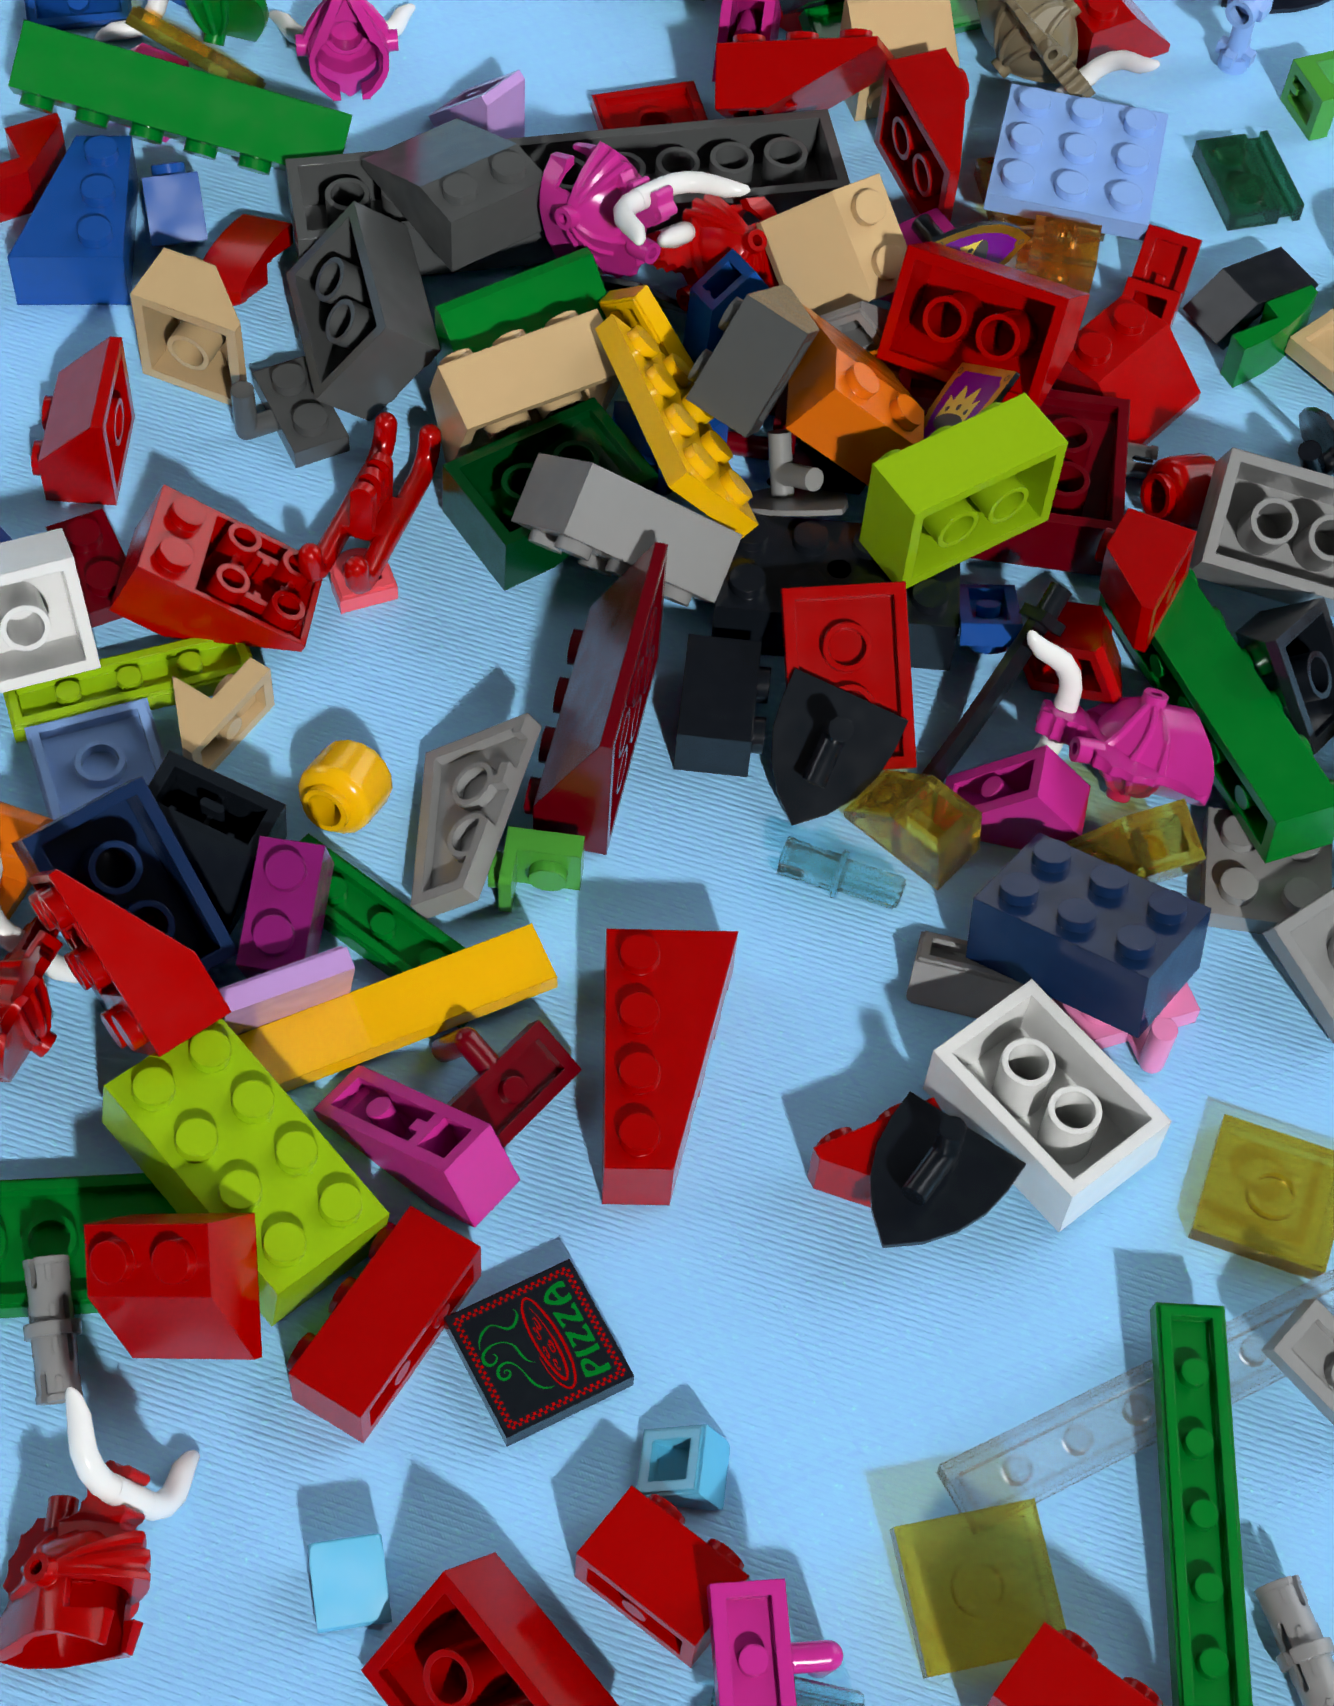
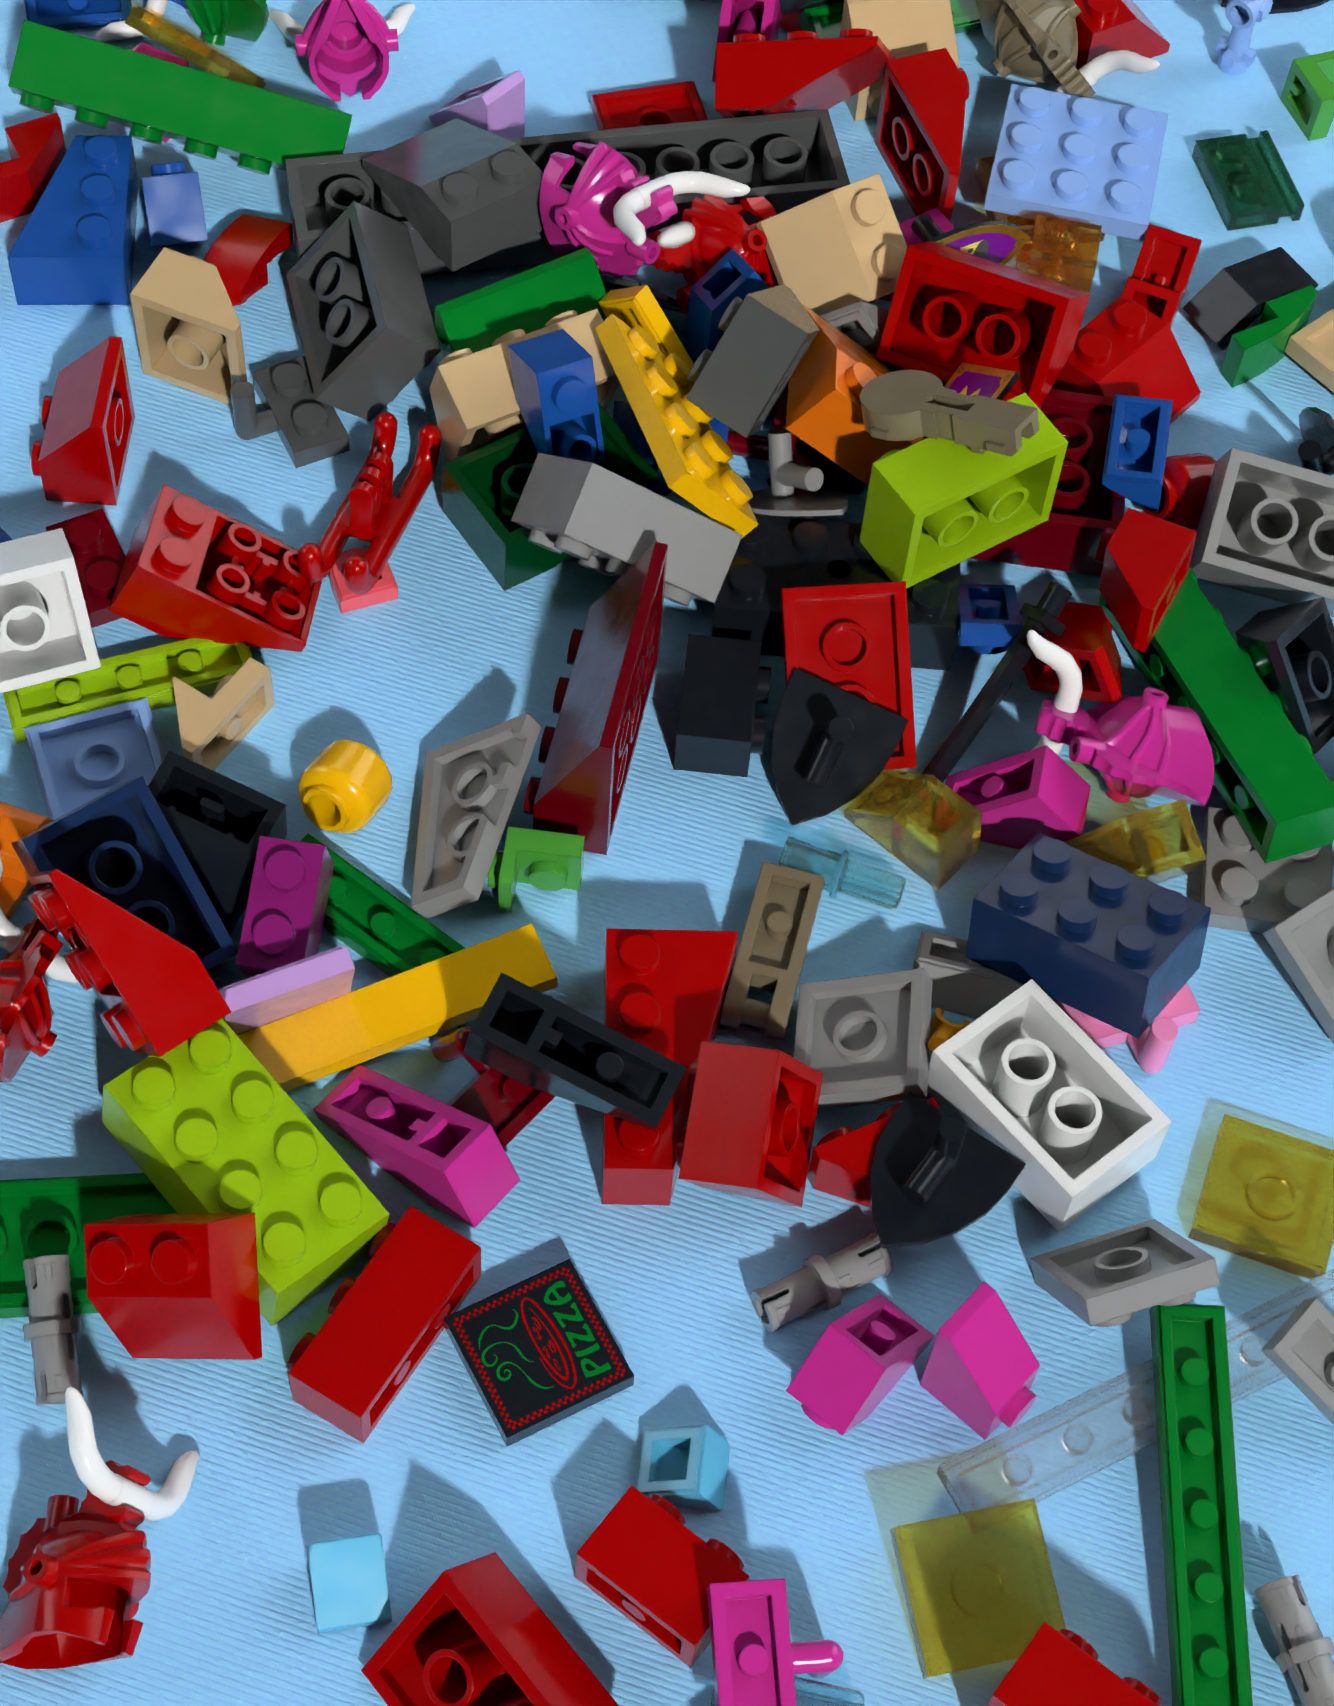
(558, 396): none -> blue slope
(571, 1055): none -> black slope
(749, 1122): none -> red slope
(773, 948): none -> dark tan plate
(821, 1282): none -> light grey pin
(858, 1363): none -> dark pink slope
(866, 1036): none -> light grey plate
(901, 409): none -> dark tan piece
(942, 1029): none -> light orange hand
(982, 1365): none -> dark pink slope
(1125, 1273): none -> light grey plate
(1137, 449): none -> blue slope

